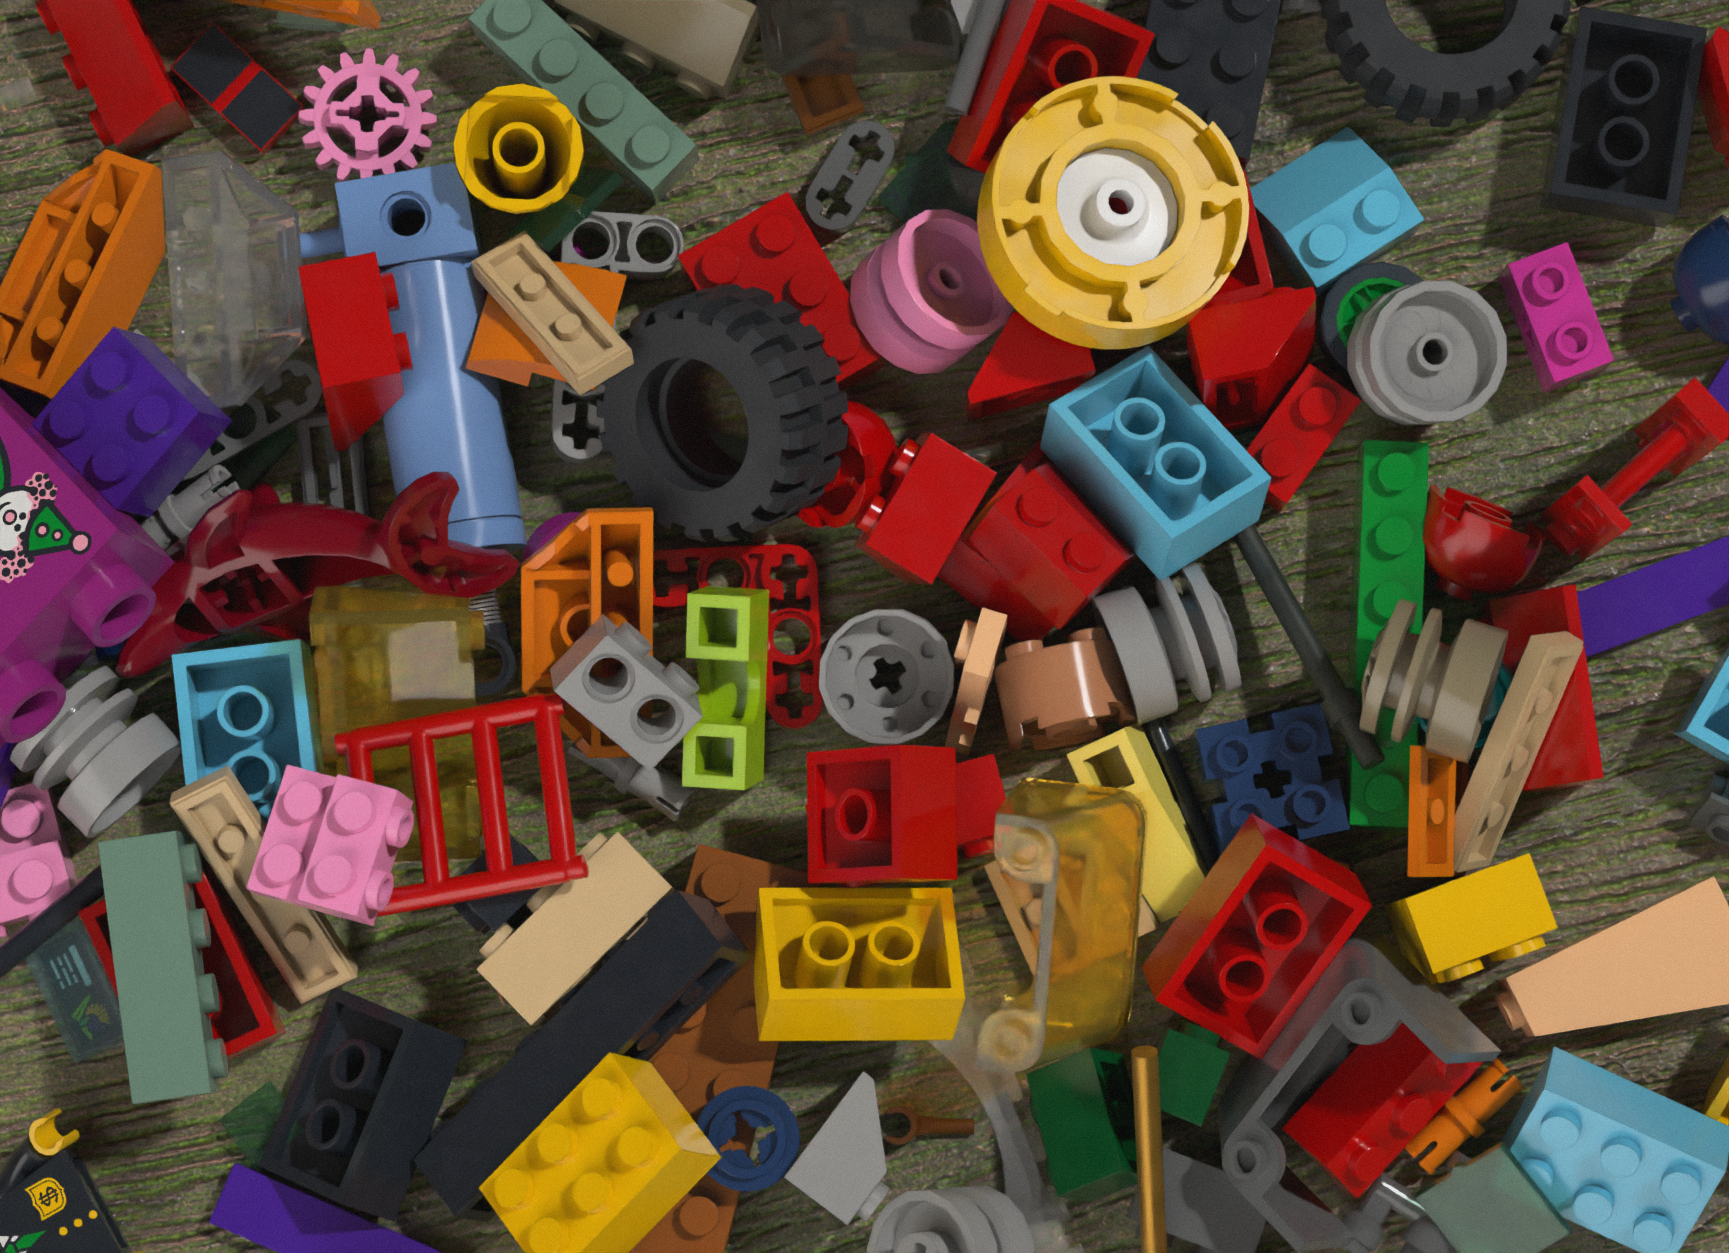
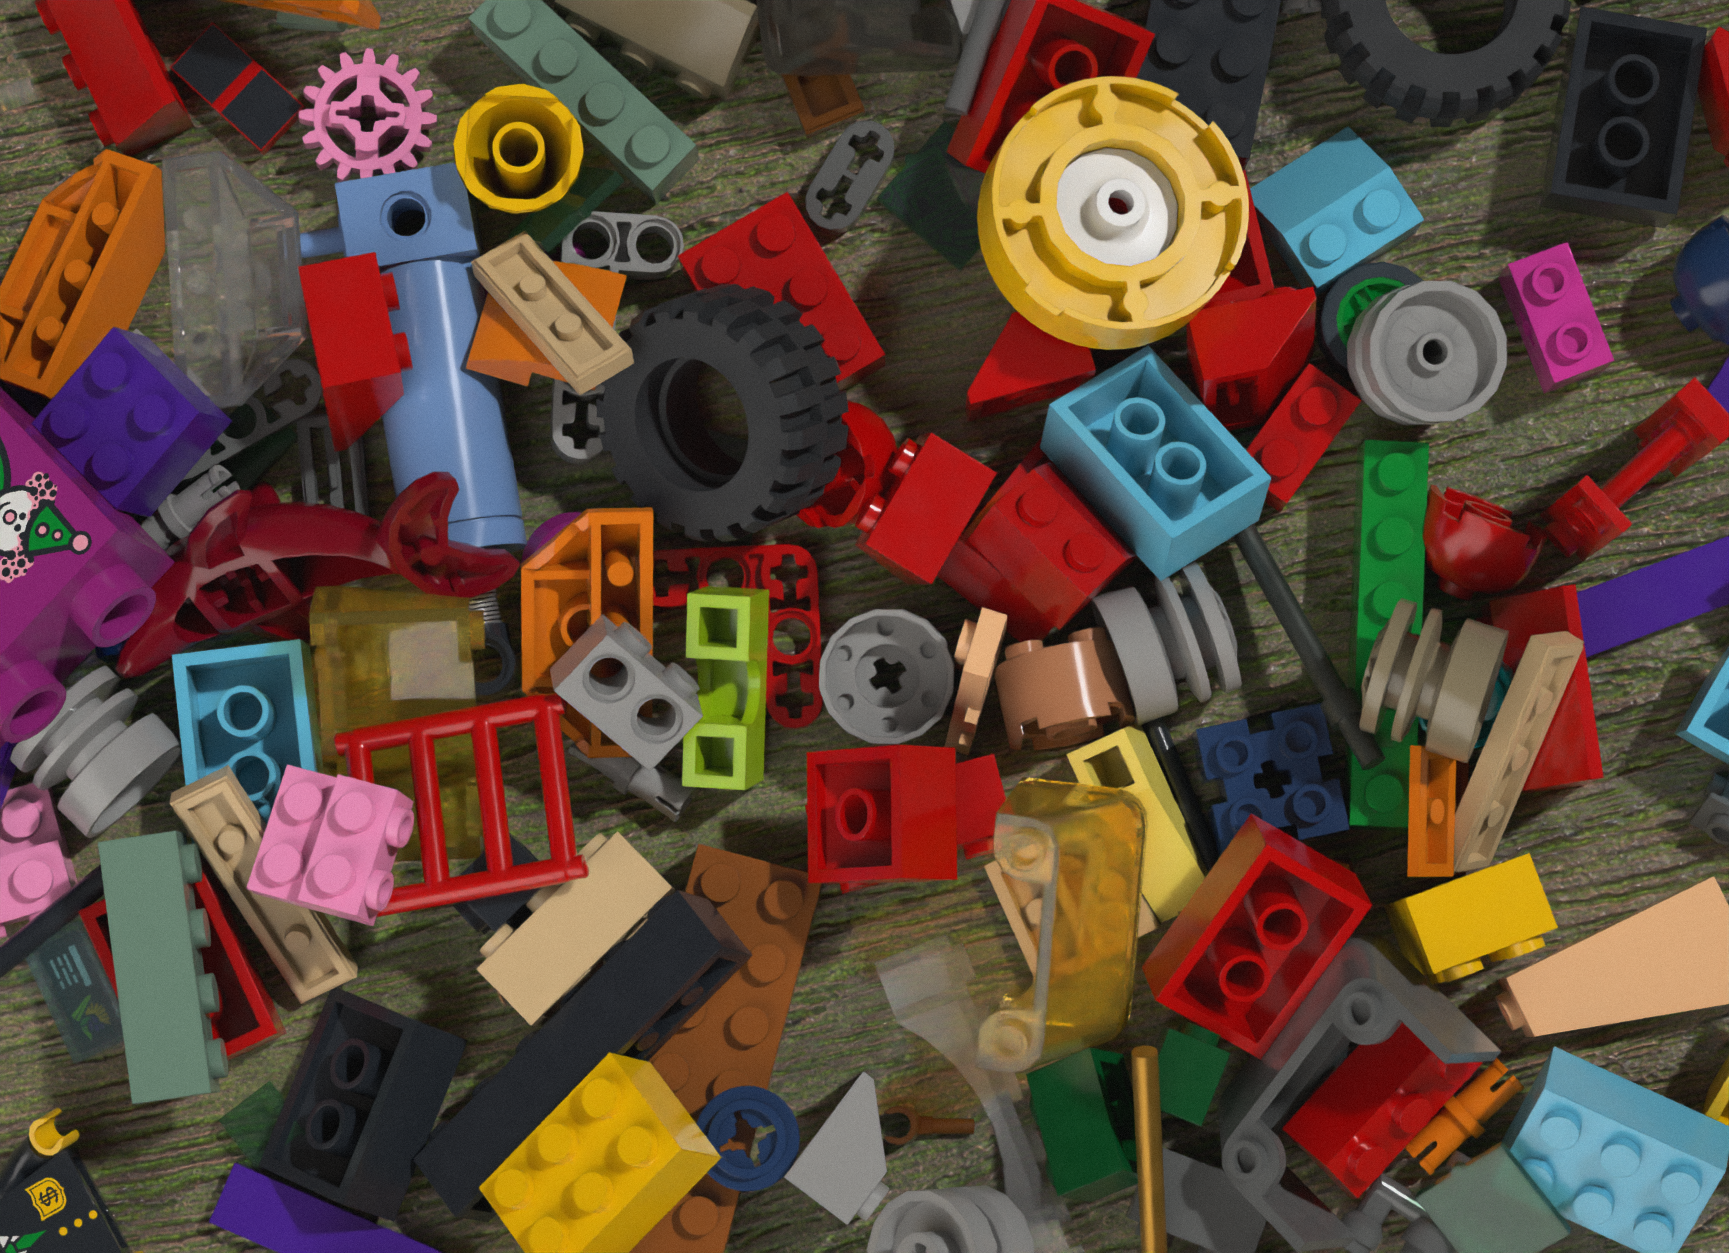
(857, 964): yellow slope -> none
(927, 293): bright pink wheel -> none

